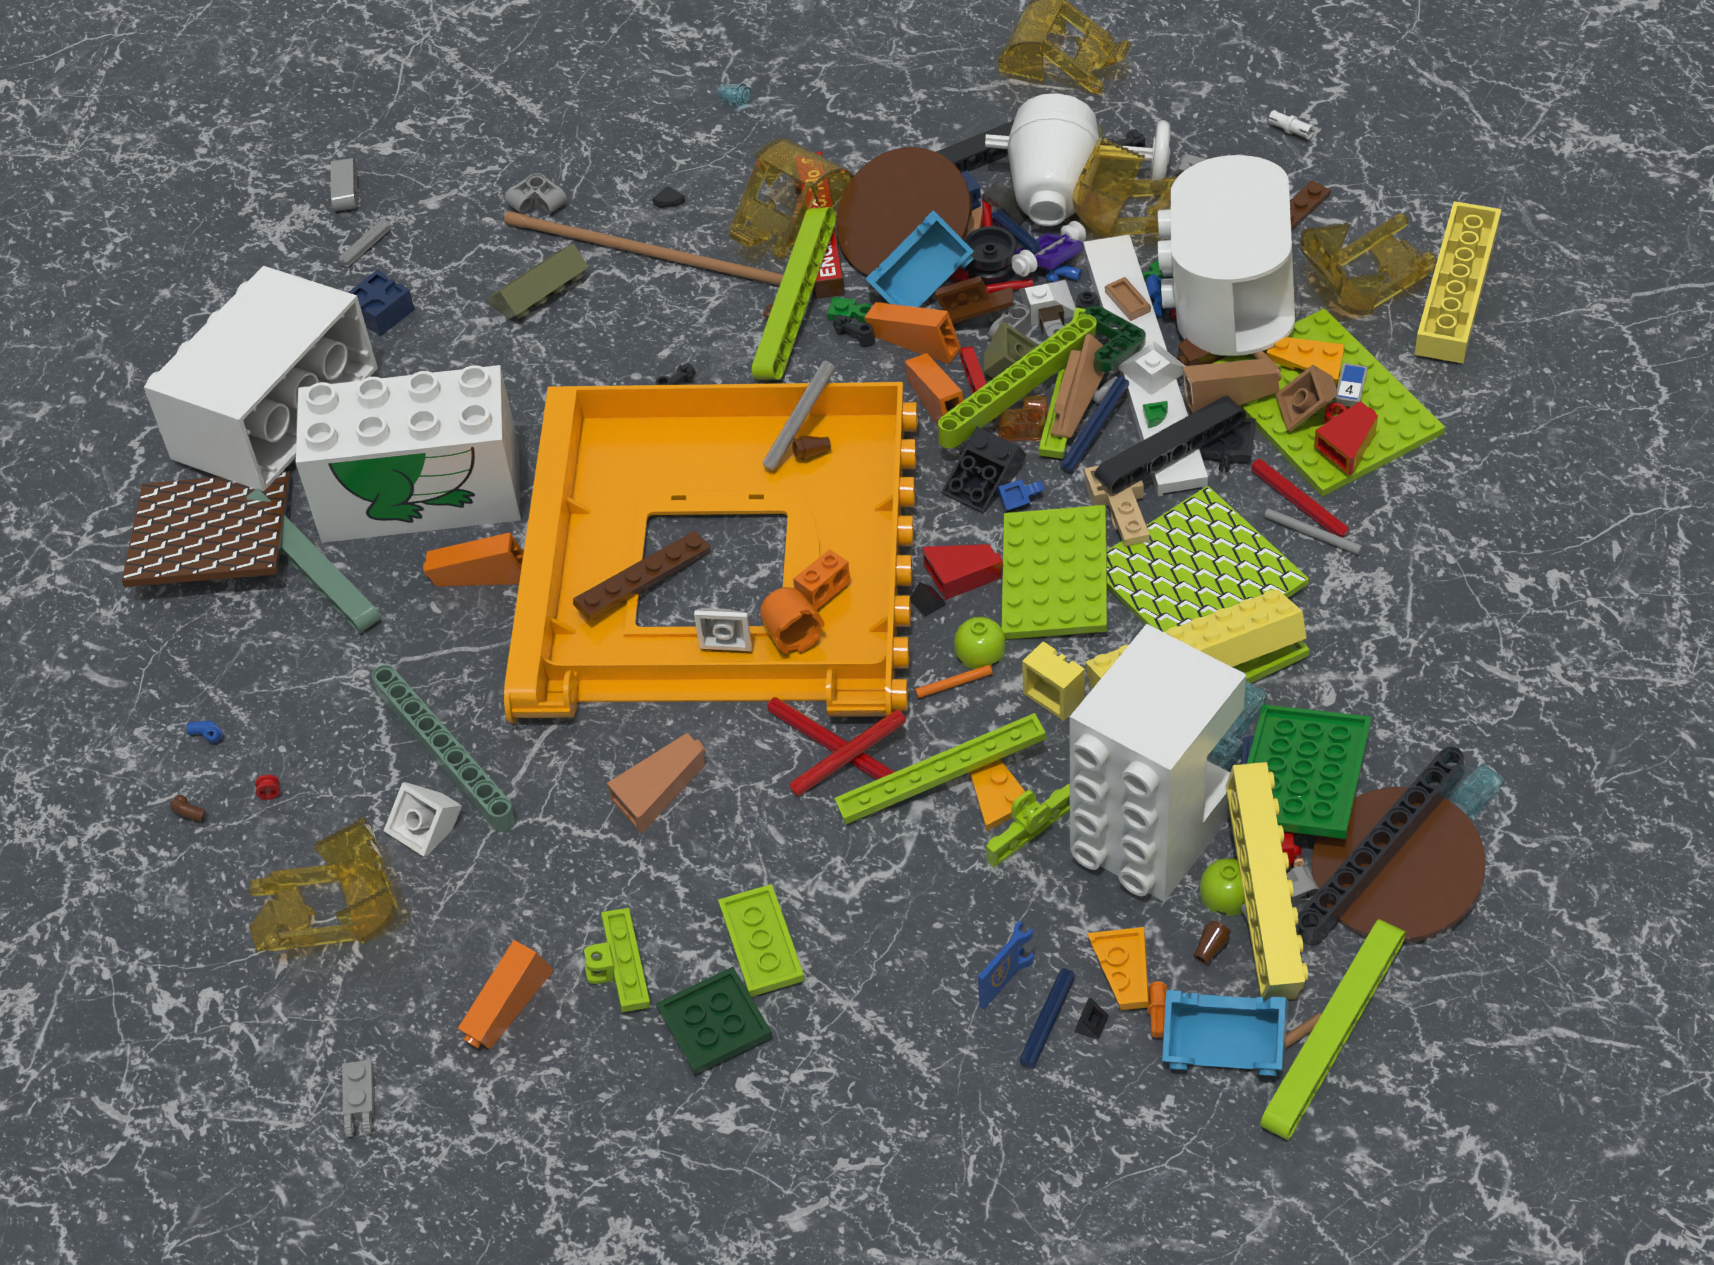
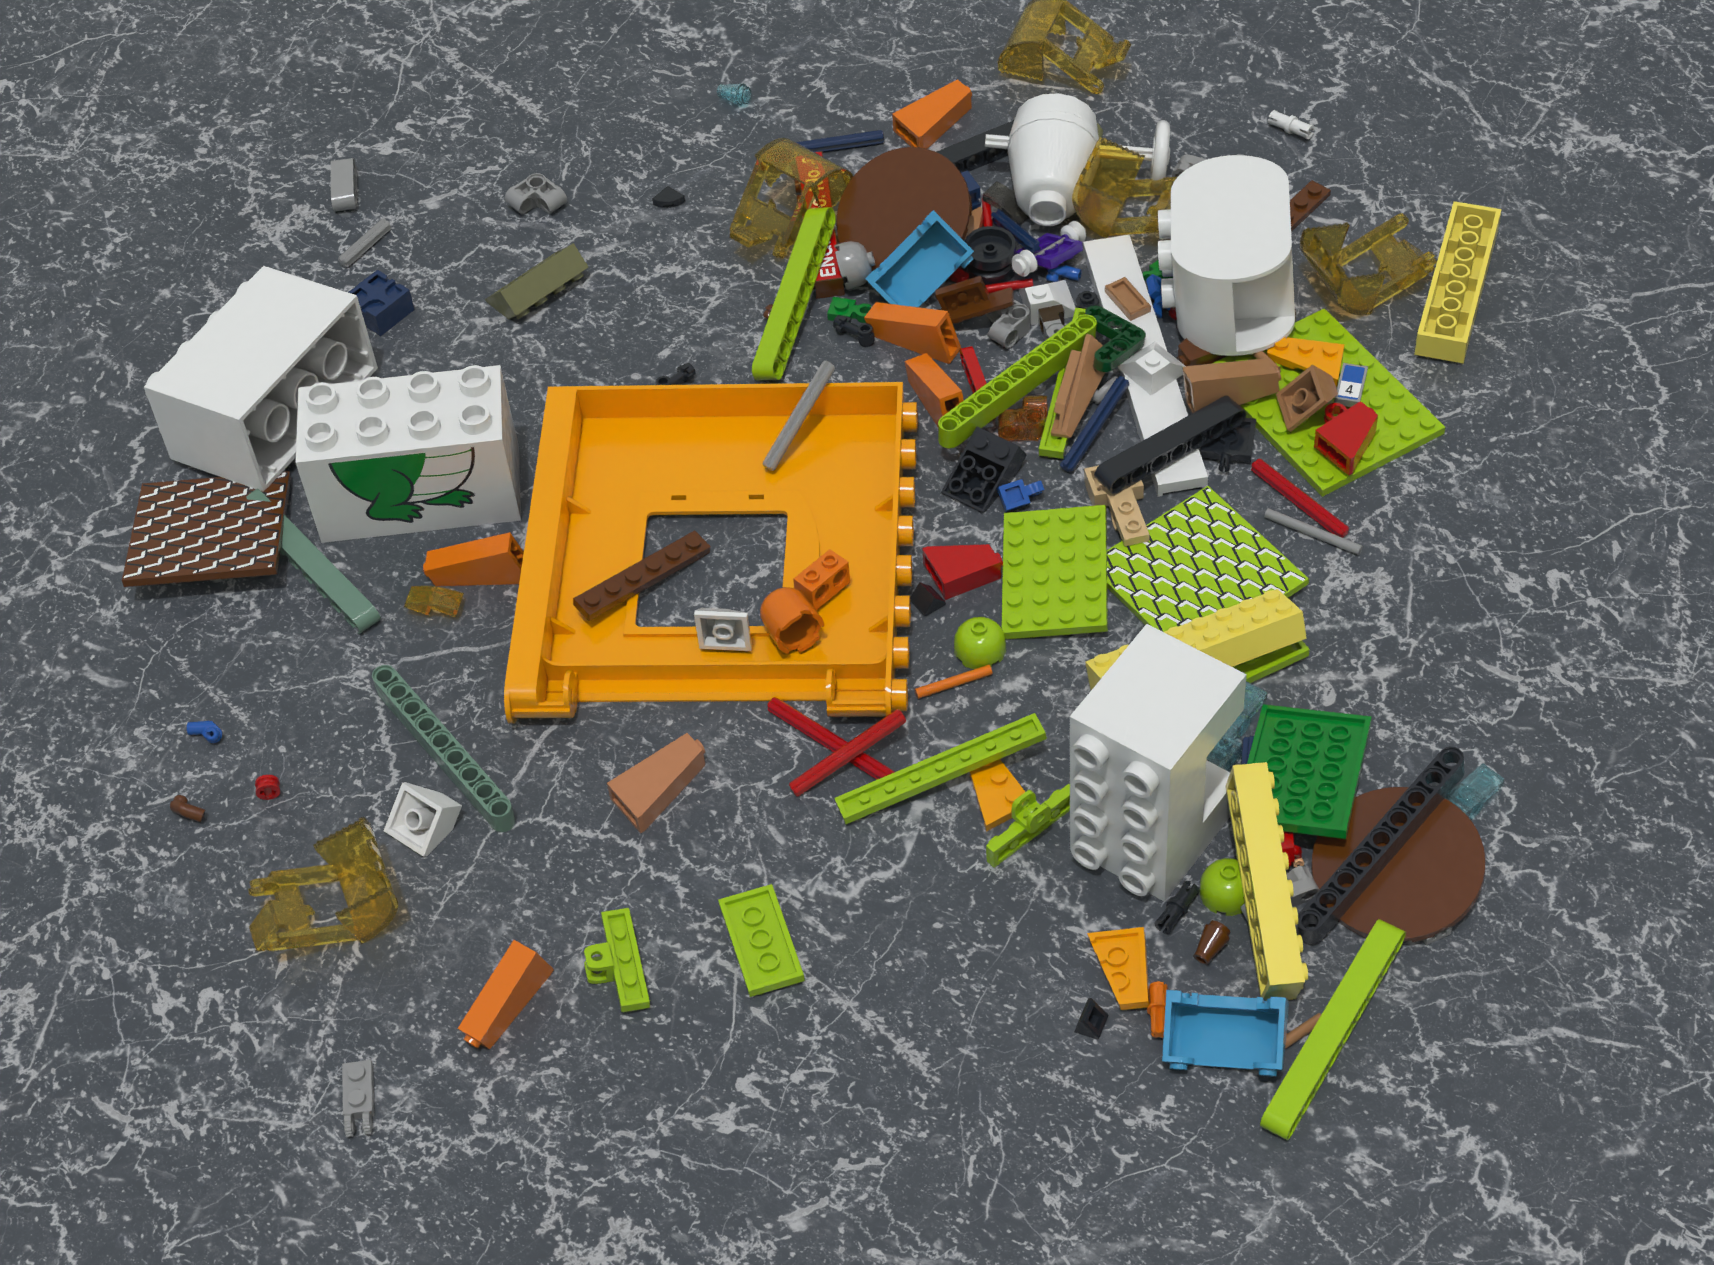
(430, 597): none -> clear yellow slope
(524, 221): medium nougat piece -> none
(713, 1020): dark green plate -> none
(810, 446): reddish brown cone -> none
(844, 141): none -> dark blue axle
(854, 263): none -> light grey cylinder
(932, 115): none -> orange slope
(1004, 966): blue flag -> none
(1005, 349): olive slope -> none
(1047, 1018): dark blue axle -> none
(1053, 681): light yellow piece -> none
(1133, 139): black bar -> none
(1155, 413): green tile -> none
(1177, 907): none -> black pin

